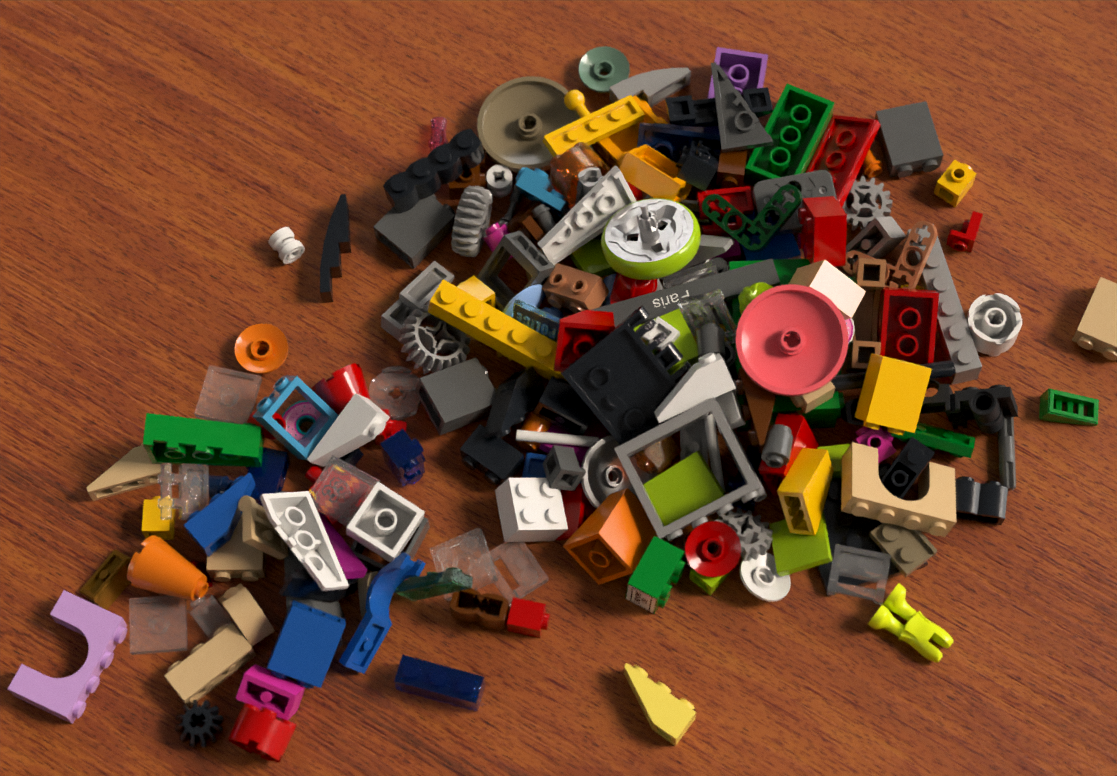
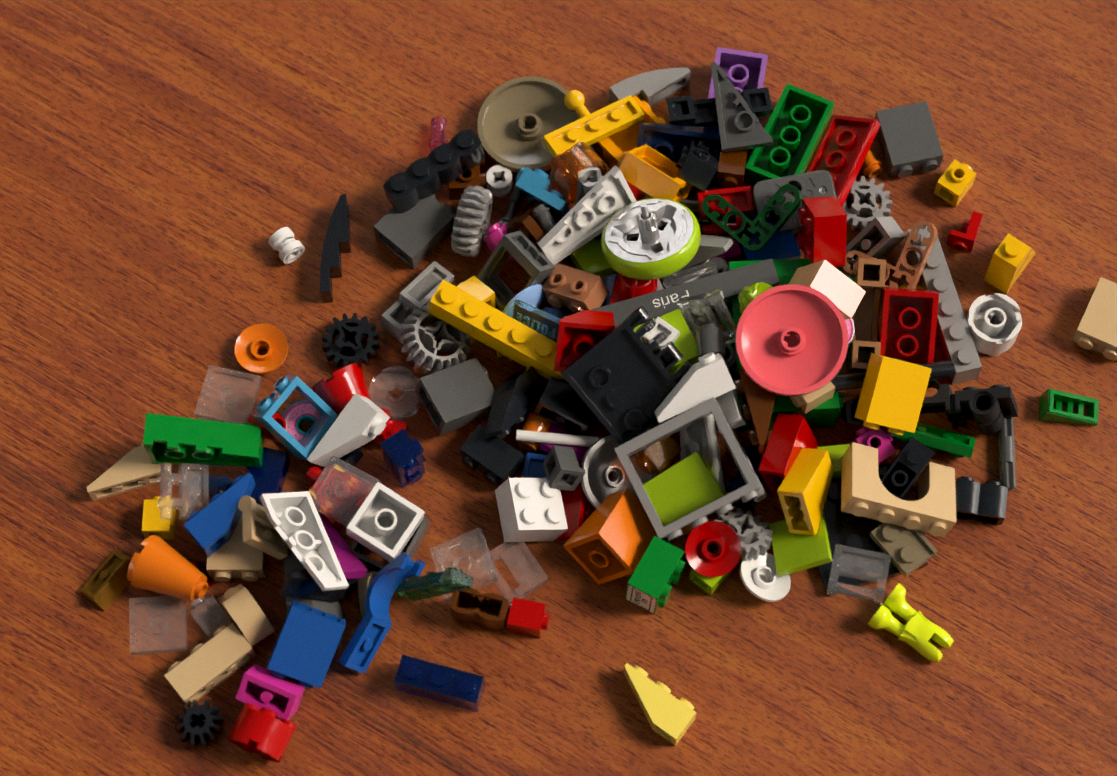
(68, 695): lavender arch -> none
(355, 330): none -> black gear
(603, 60): sand green dish -> none
(777, 446): dark grey brick -> none
(1008, 263): none -> yellow slope

